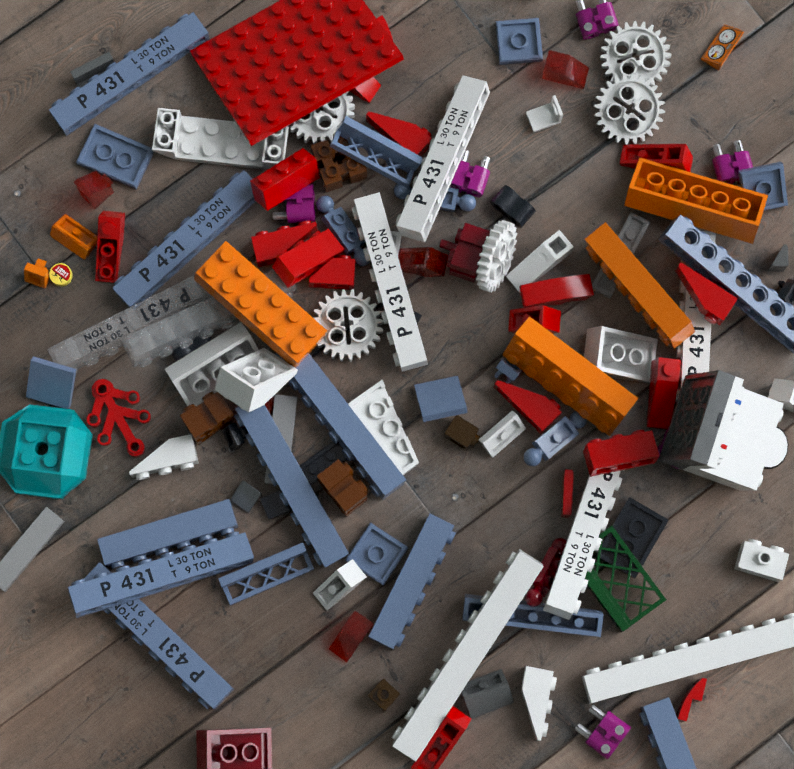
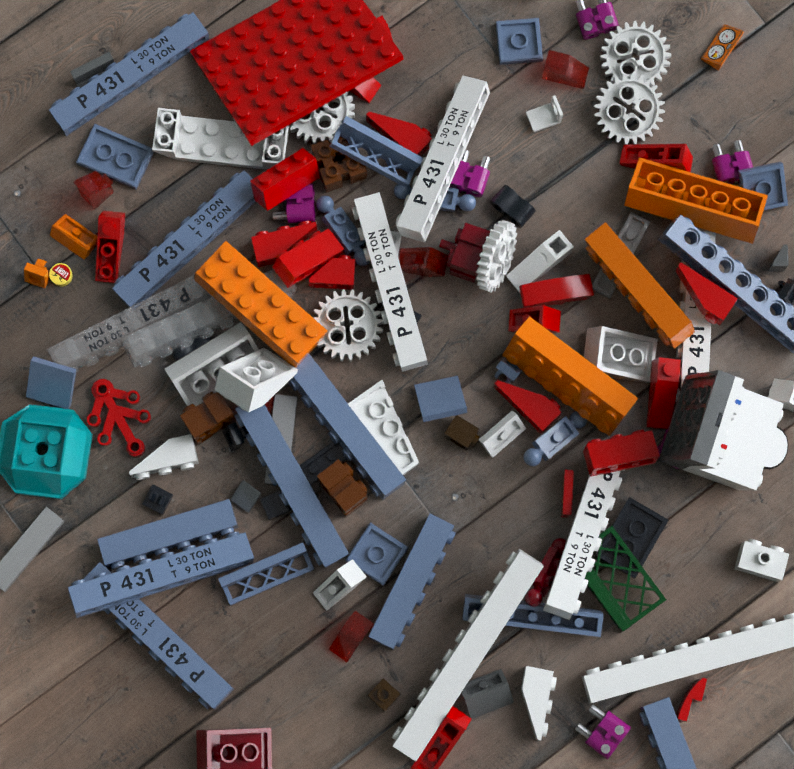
(157, 499): none -> black tile

